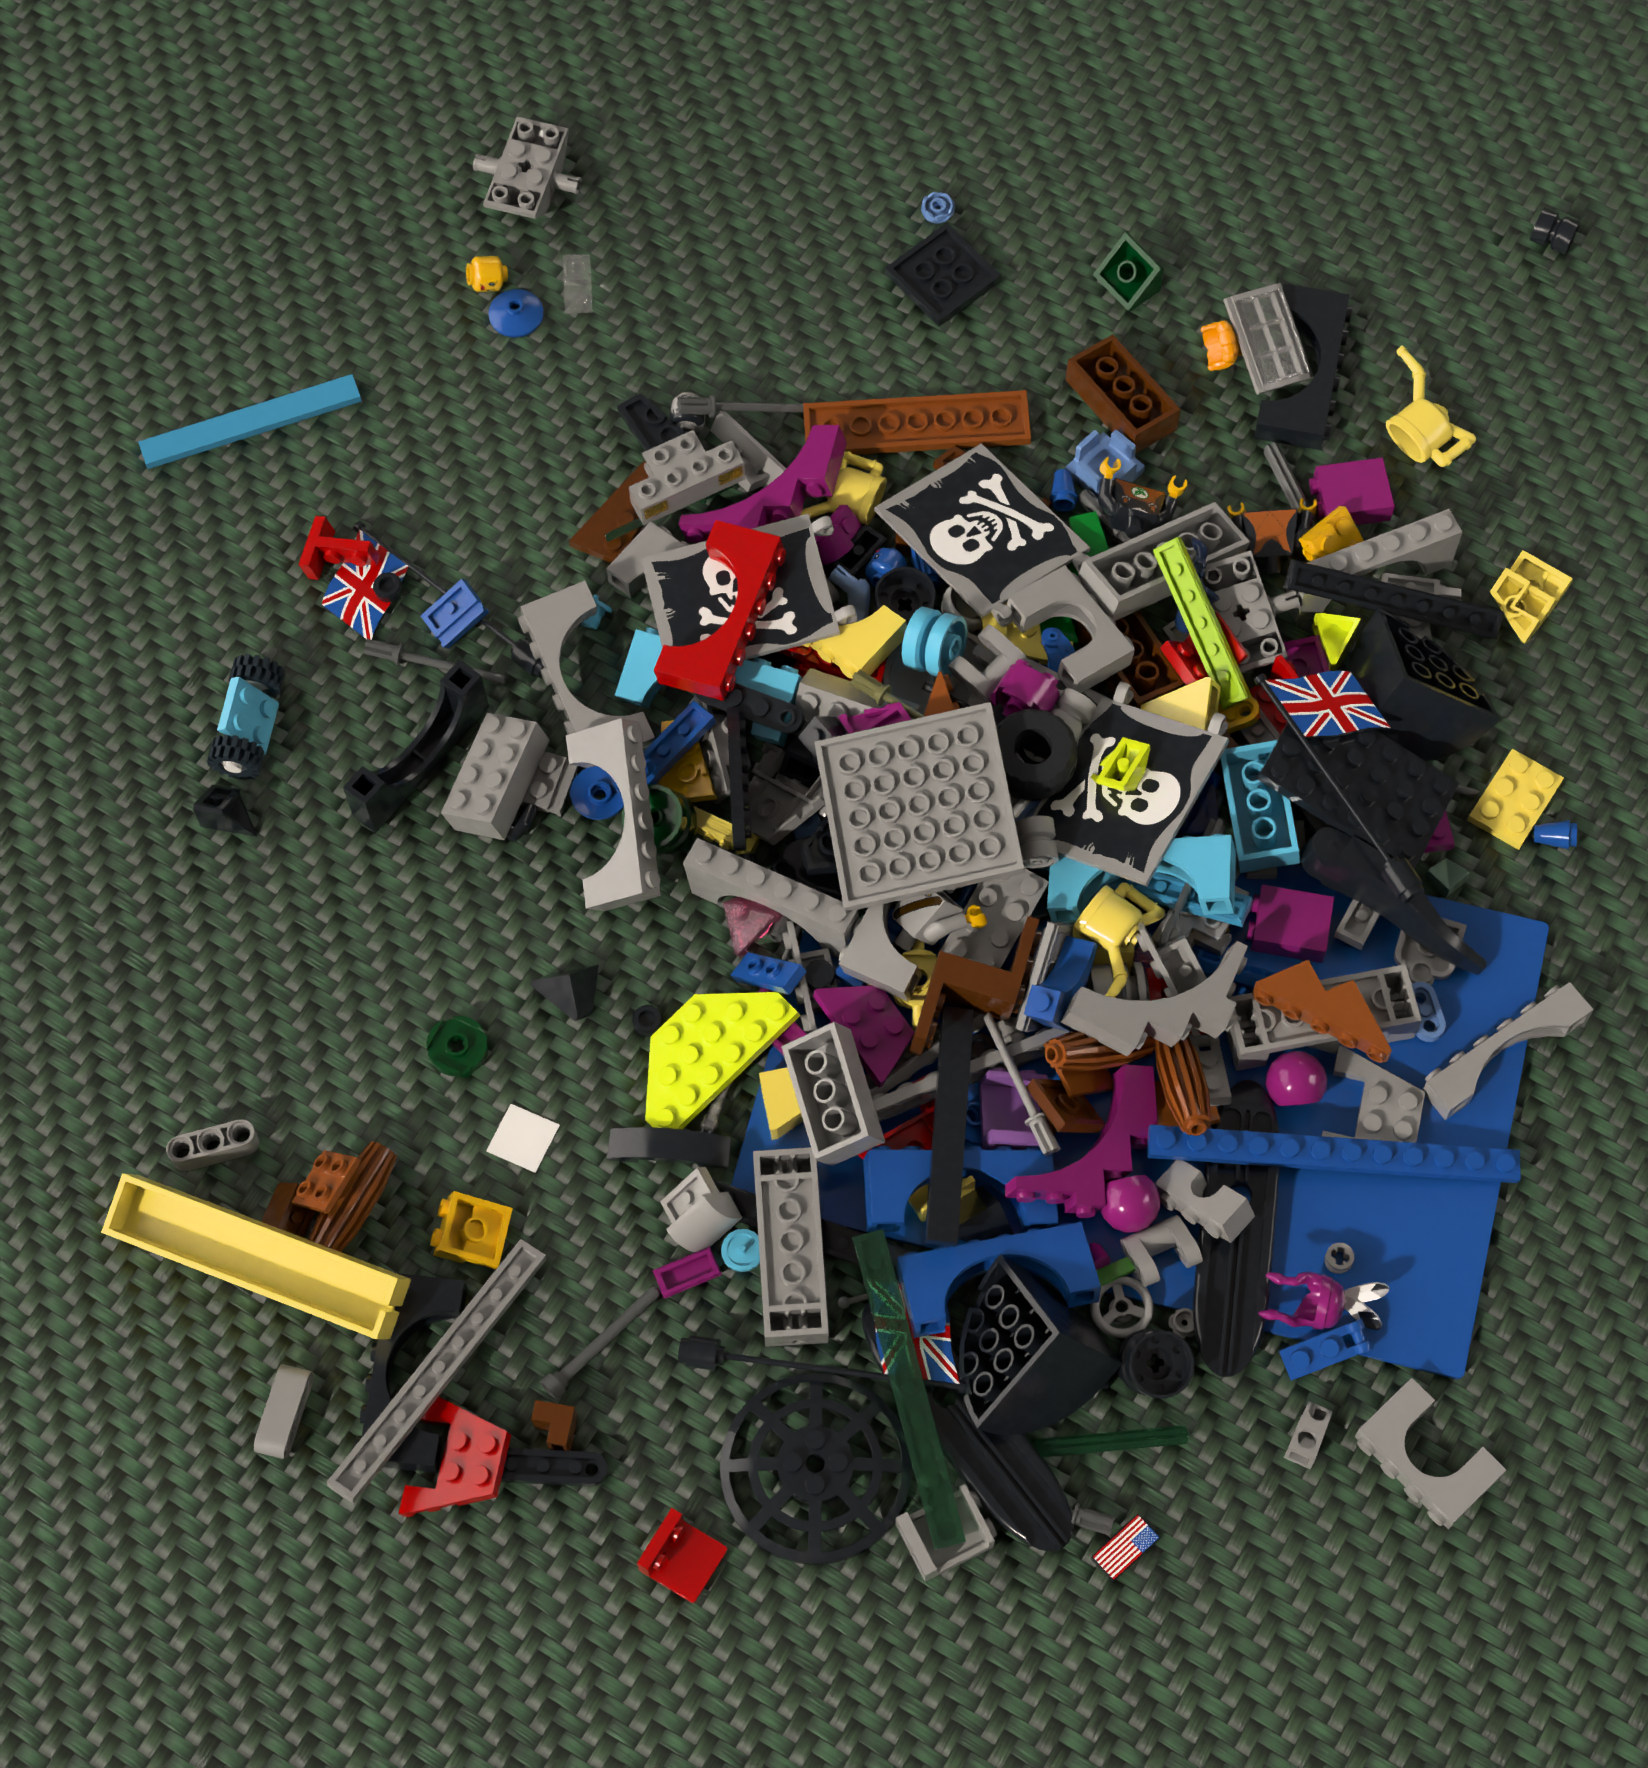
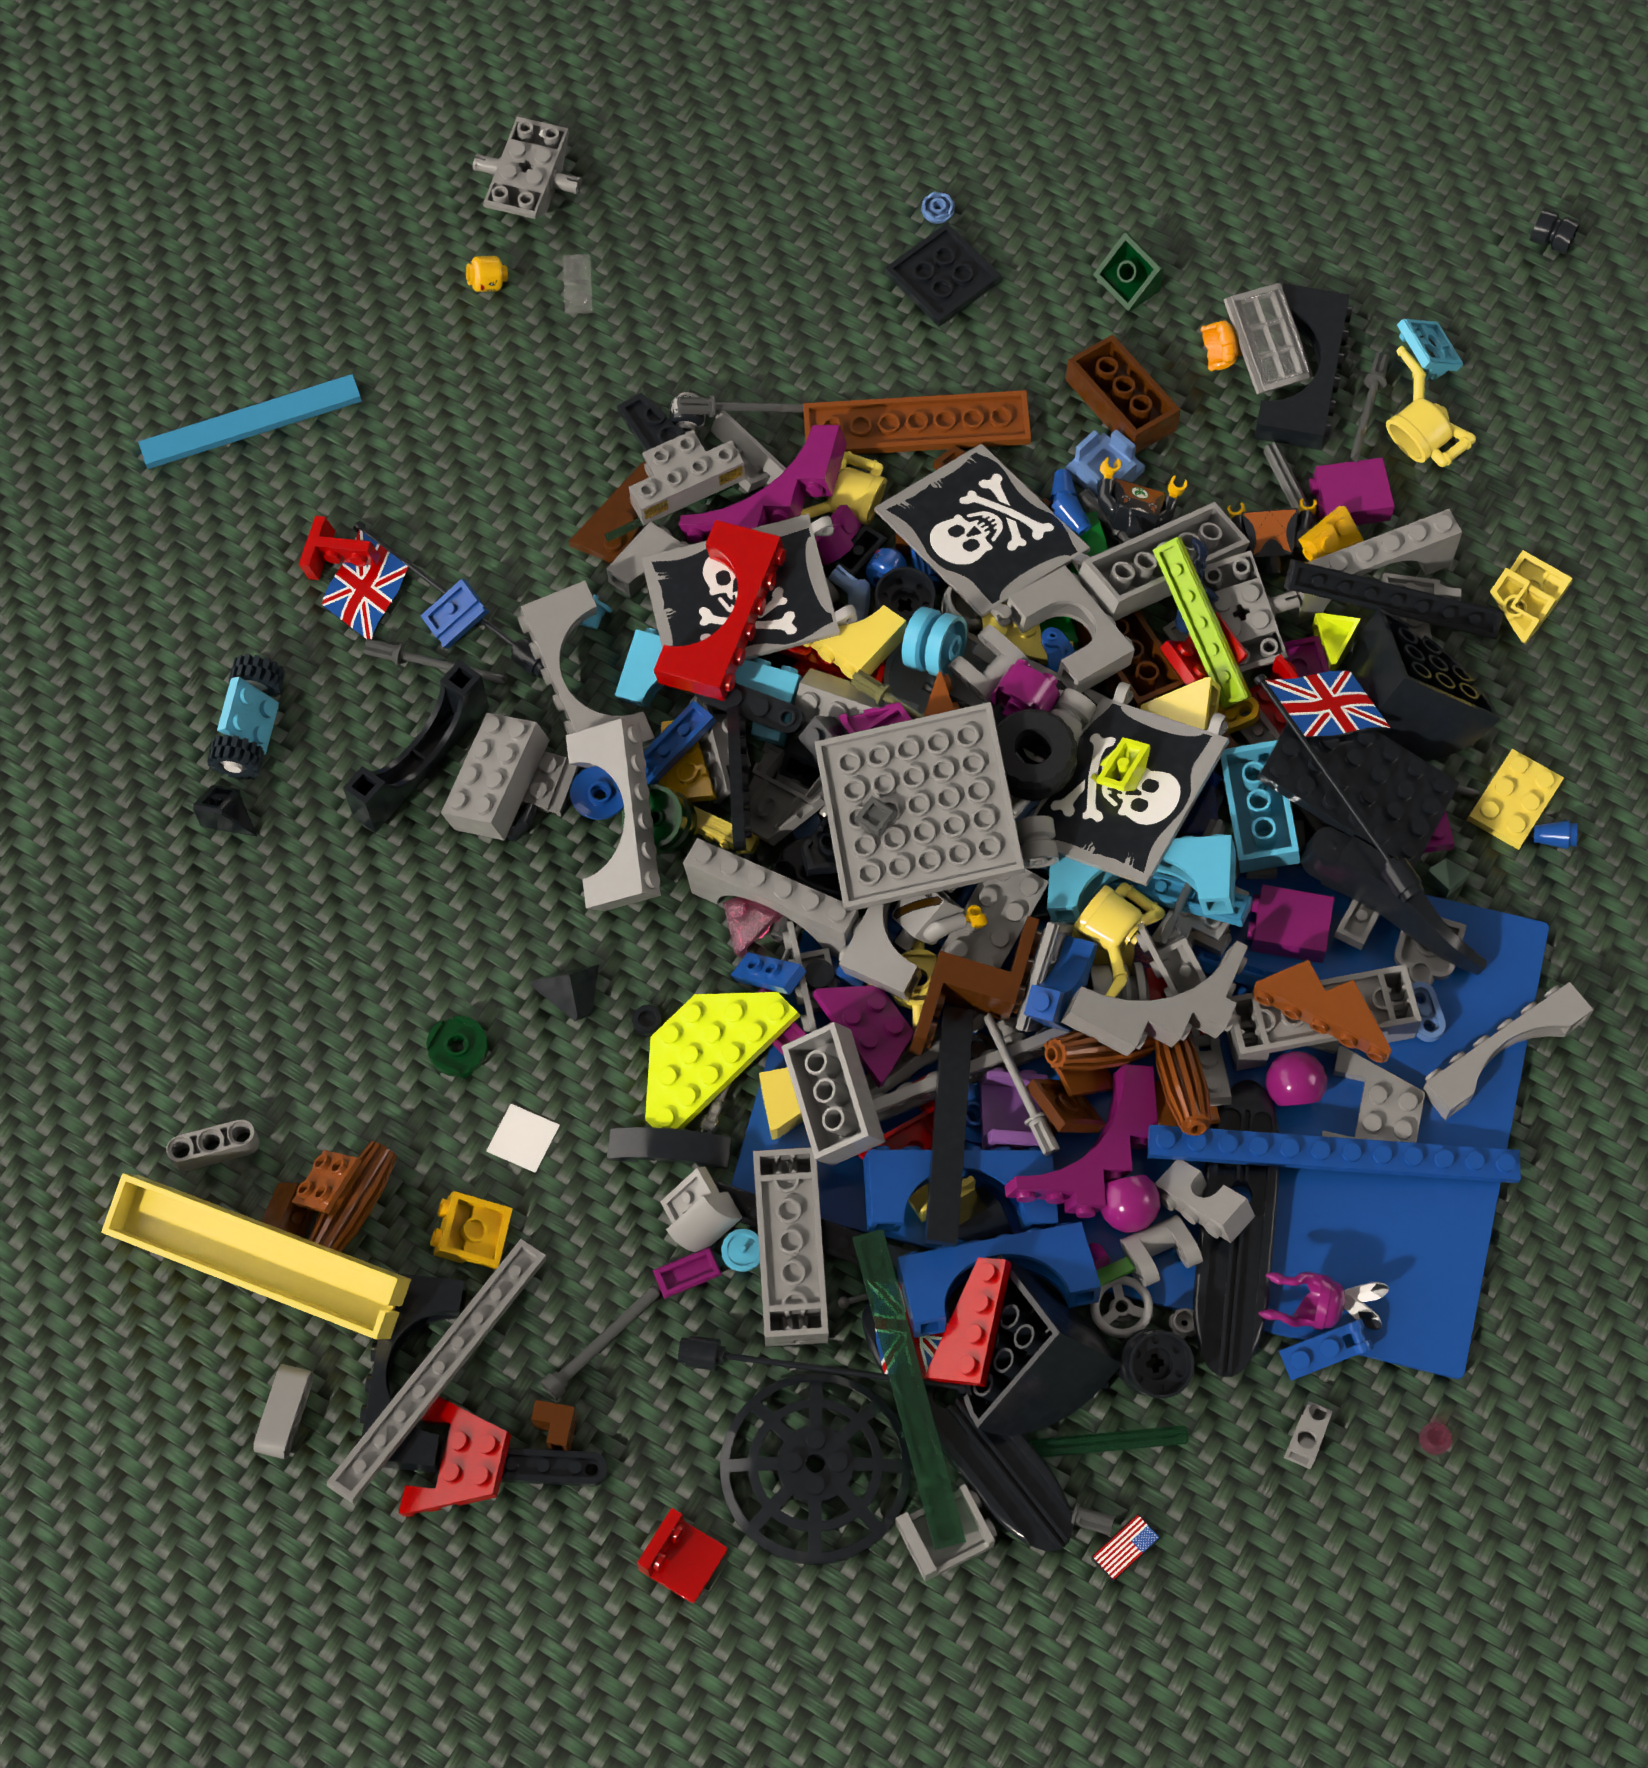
(388, 587): black tile -> none
(519, 321): blue dish -> none
(875, 817): none -> dark grey tile
(971, 1333): none -> wing
(1070, 512): none -> blue cone
(1330, 1262): light grey bush -> none
(1374, 381): none -> dark grey piece
(1435, 1438): none -> clear pink plate
(1445, 354): none -> medium azure piece
(1445, 1496): light grey arch -> none

